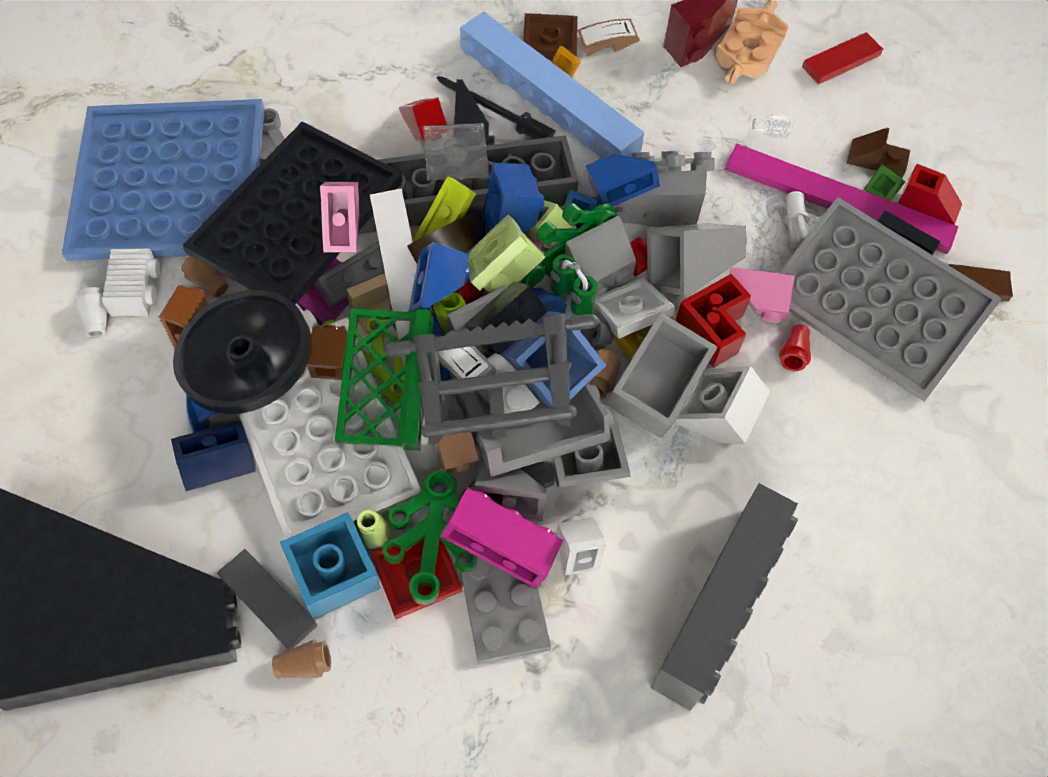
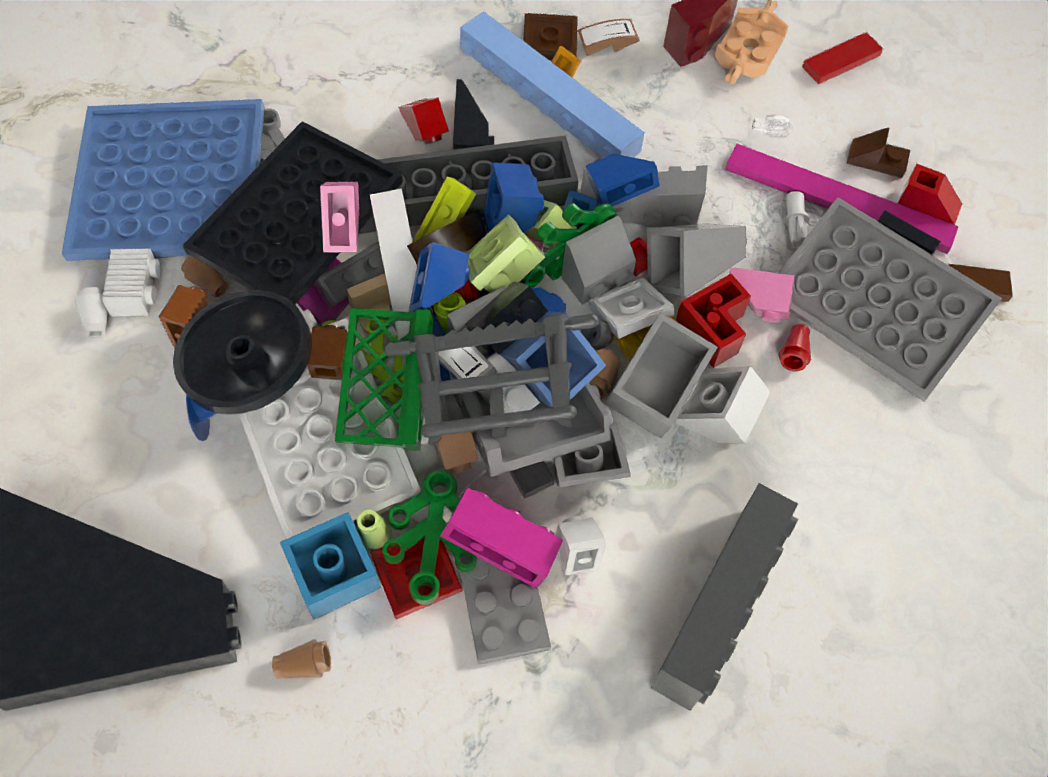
(212, 455): dark blue brick -> none
(267, 599): dark grey tile -> none
(455, 151): clear plate -> none
(513, 491): light grey slope -> none
(525, 122): black piece -> none
(563, 283): green piece -> none
(674, 159): light grey plant -> none
(884, 183): bright green slope -> none

